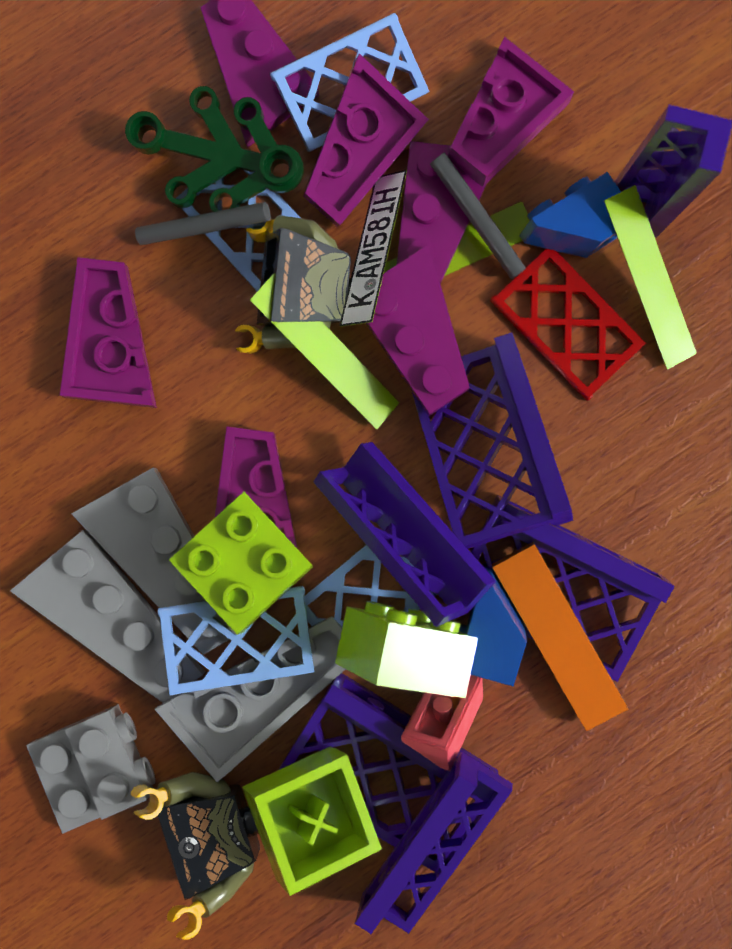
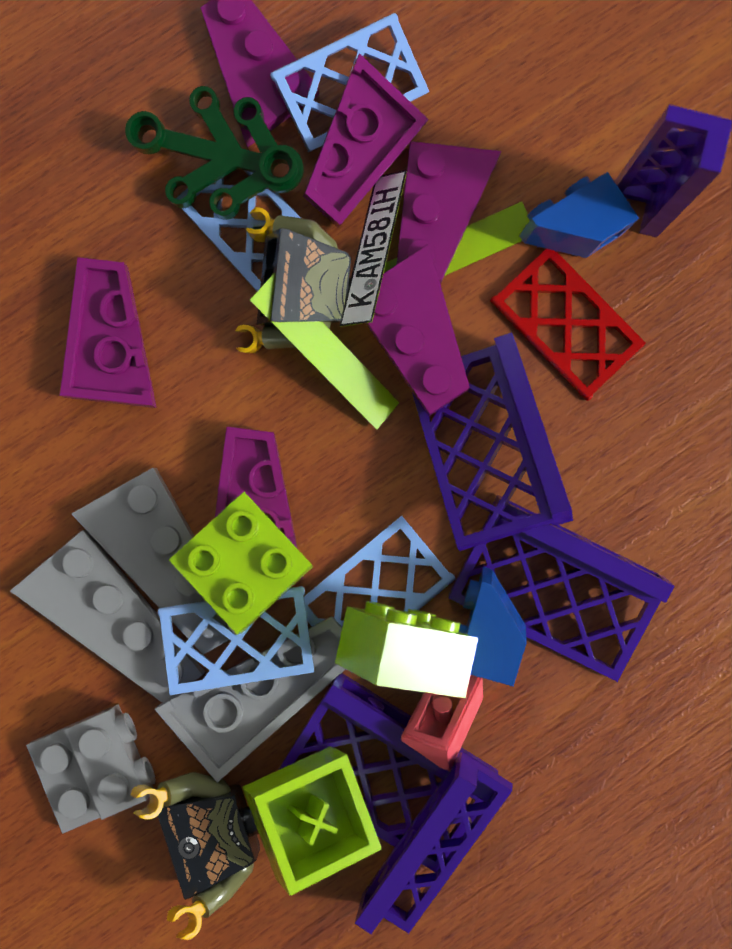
(203, 223): dark grey bar -> none
(408, 529): dark purple fence -> none
(477, 215): dark grey bar -> none
(508, 112): magenta wing -> none
(559, 636): orange tile -> none
(650, 276): sticker -> none

